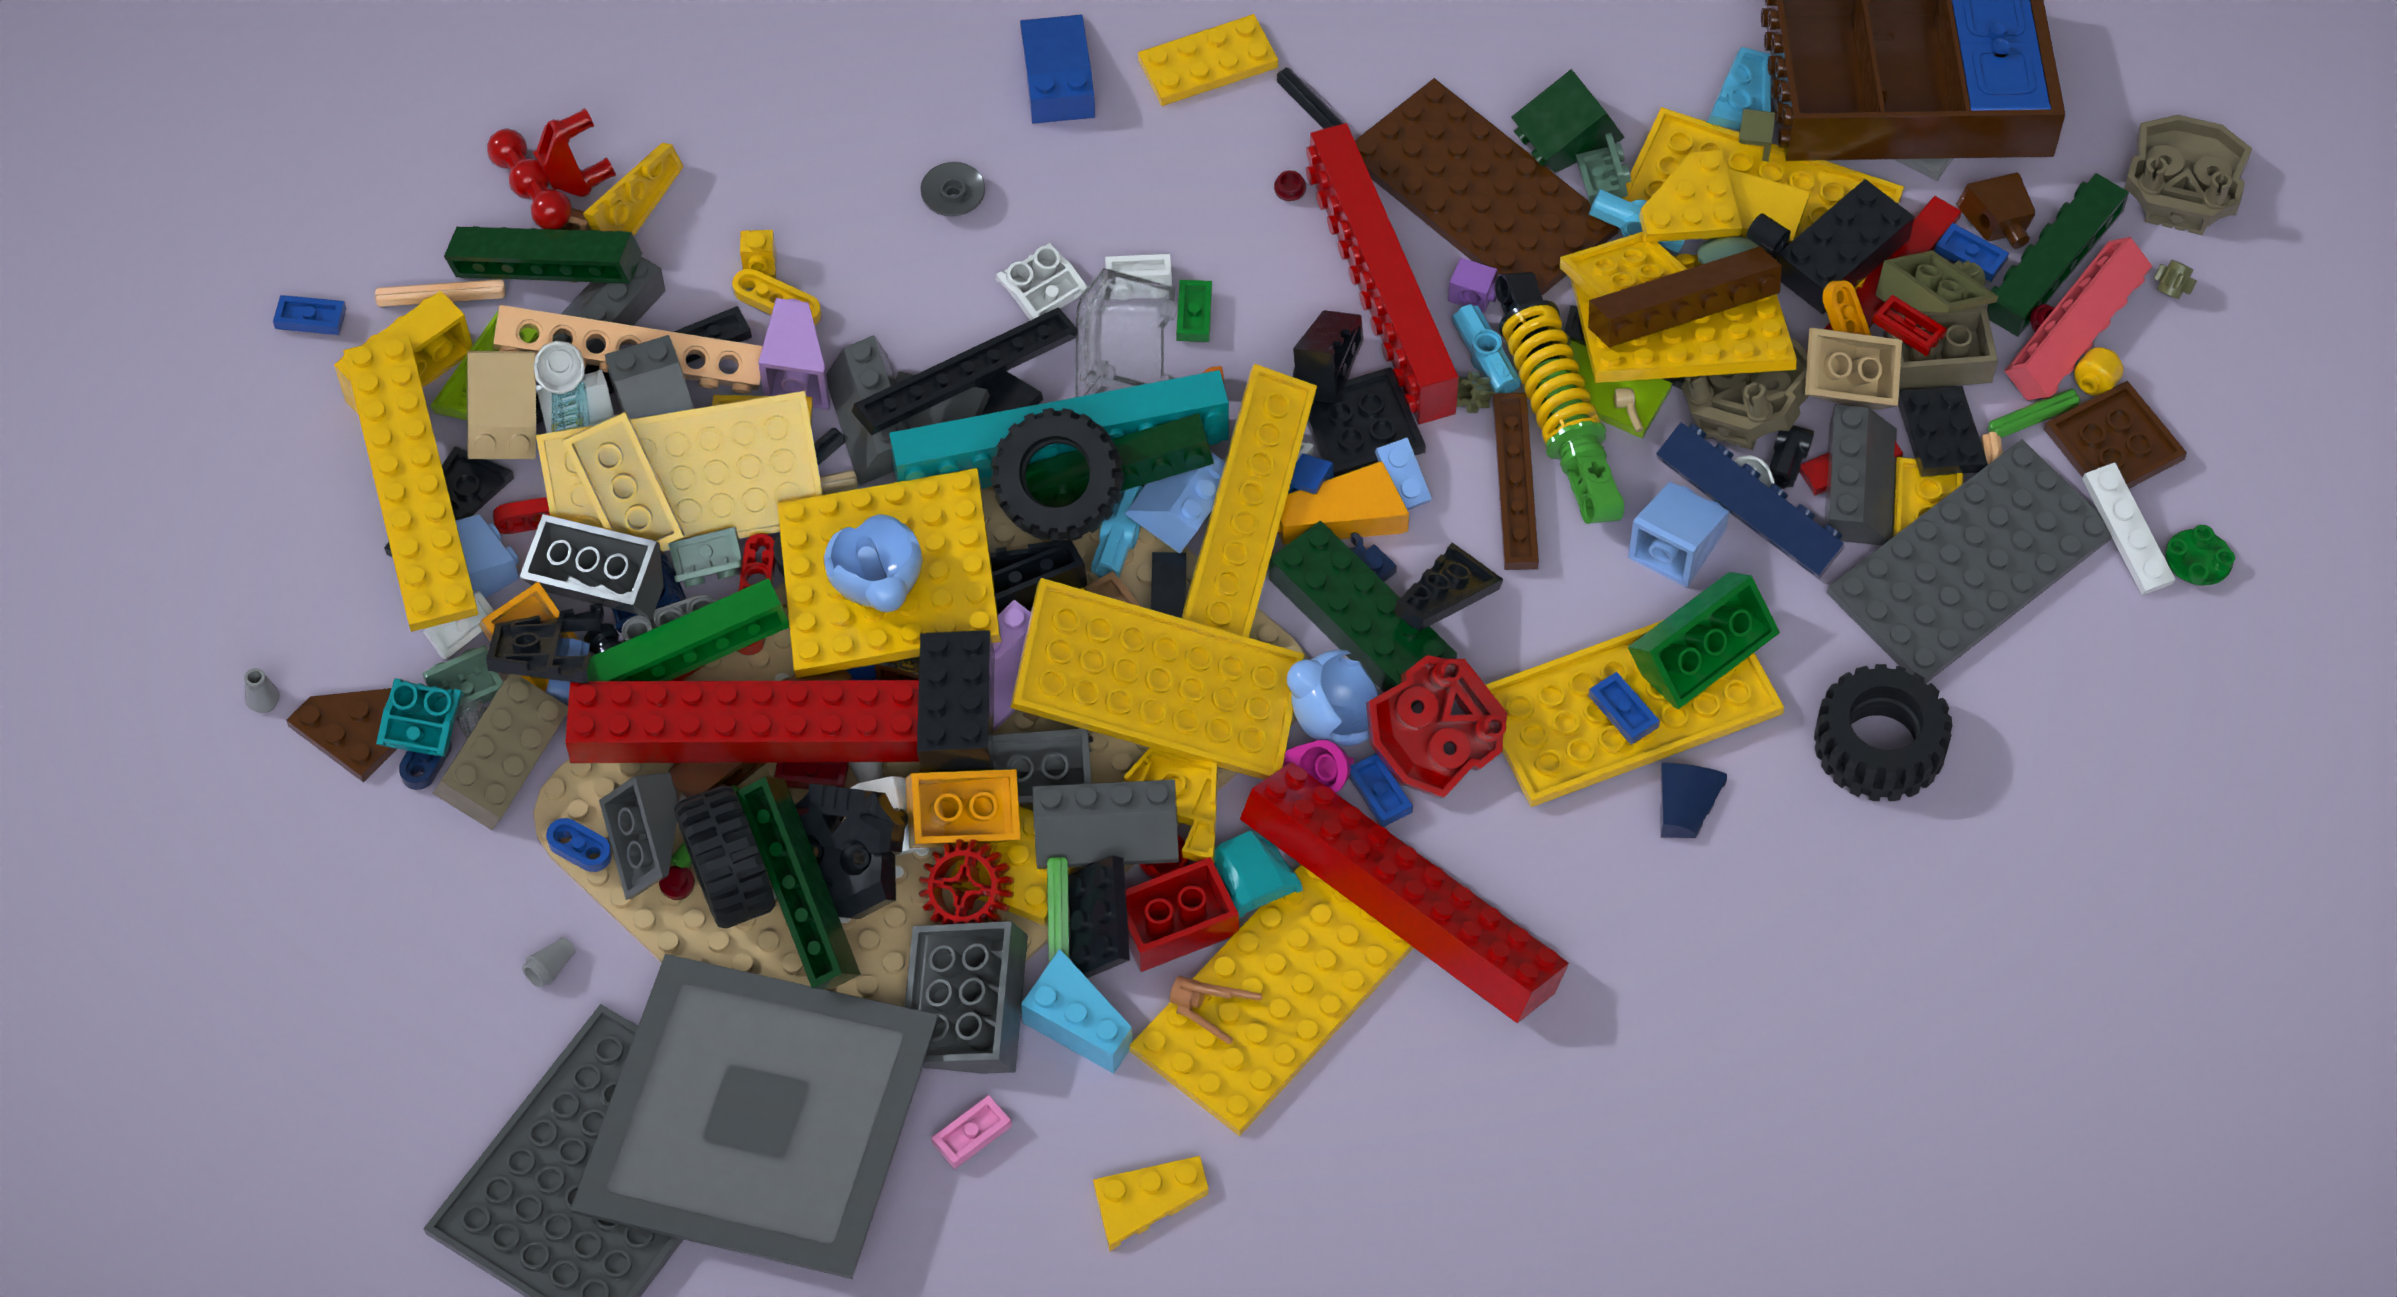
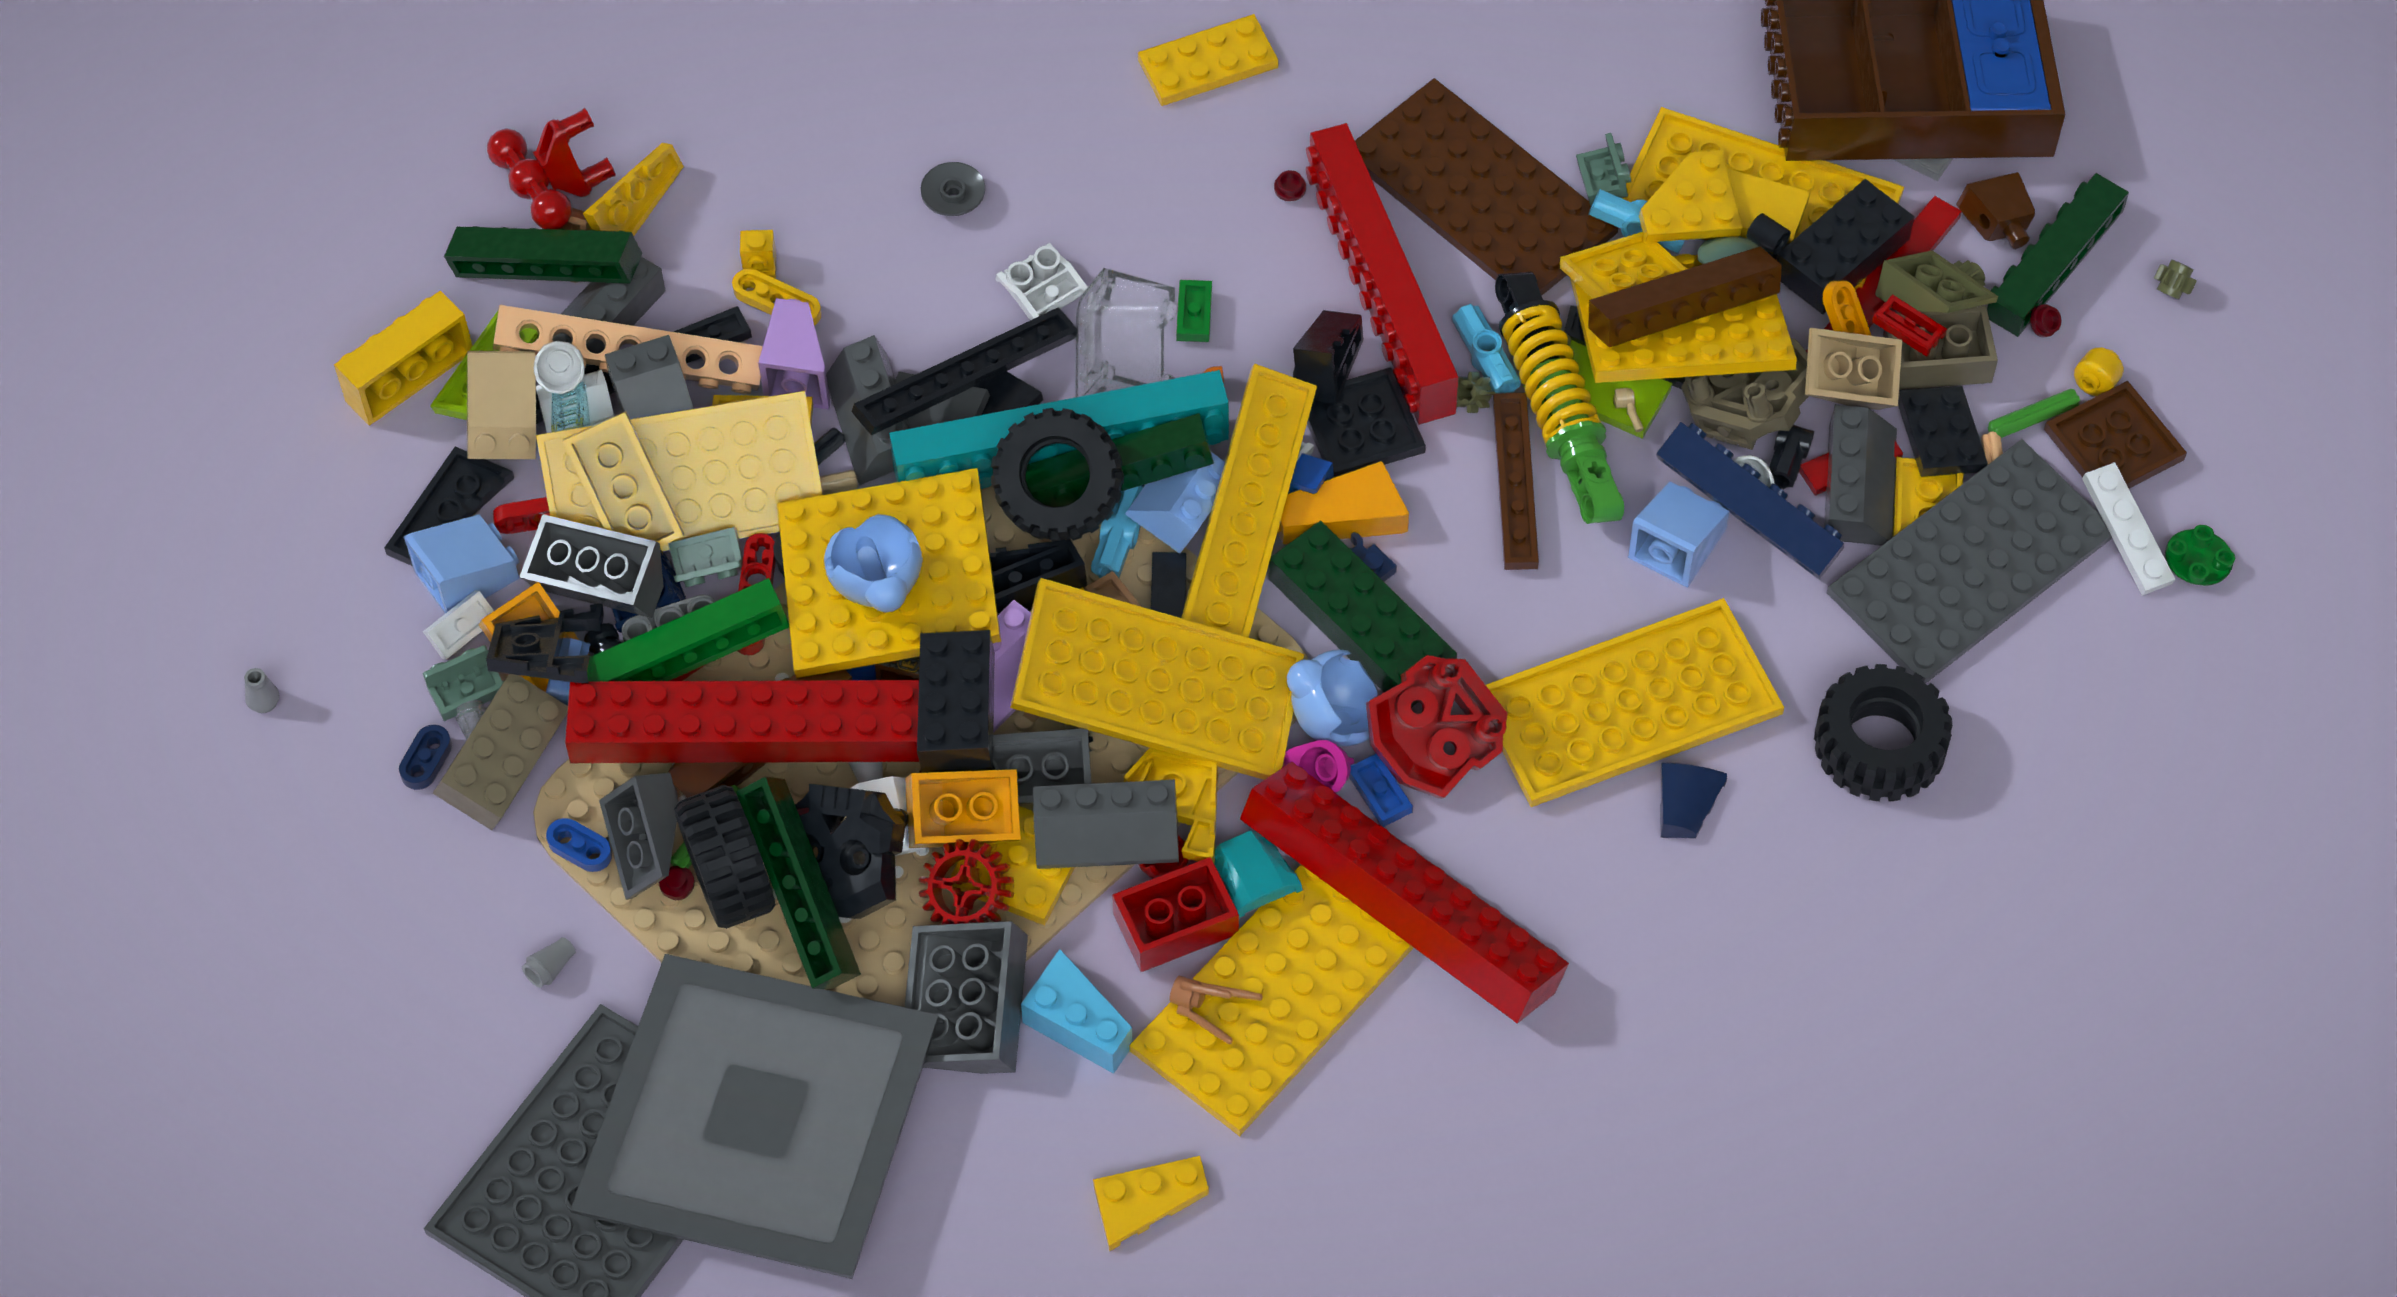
(309, 315): blue plate -> none
(345, 728): reddish brown plate -> none
(410, 483): yellow plate -> none
(419, 718): teal slope -> none
(454, 291): light nougat axle -> none
(804, 773): dark red plate -> none
(971, 1132): bright pink plate -> none
(1057, 69): blue slope -> none
(1058, 906): bright green axle -> none
(1099, 916): black plate -> none
(1149, 267): white bracket -> none
(1307, 99): black axle -> none
(1404, 472): light blue plate -> none
(1446, 588): black wing -> none
(1472, 284): medium lavender brick -> none
(1564, 123): dark green slope -> none
(1624, 708): blue plate -> none
(1705, 638): green slope -> none
(1744, 88): medium azure wing -> none
(1757, 130): olive panel -> none
(1963, 245): blue plate -> none
(2078, 319): coral brick -> none
(2174, 170): dark tan brick -> none

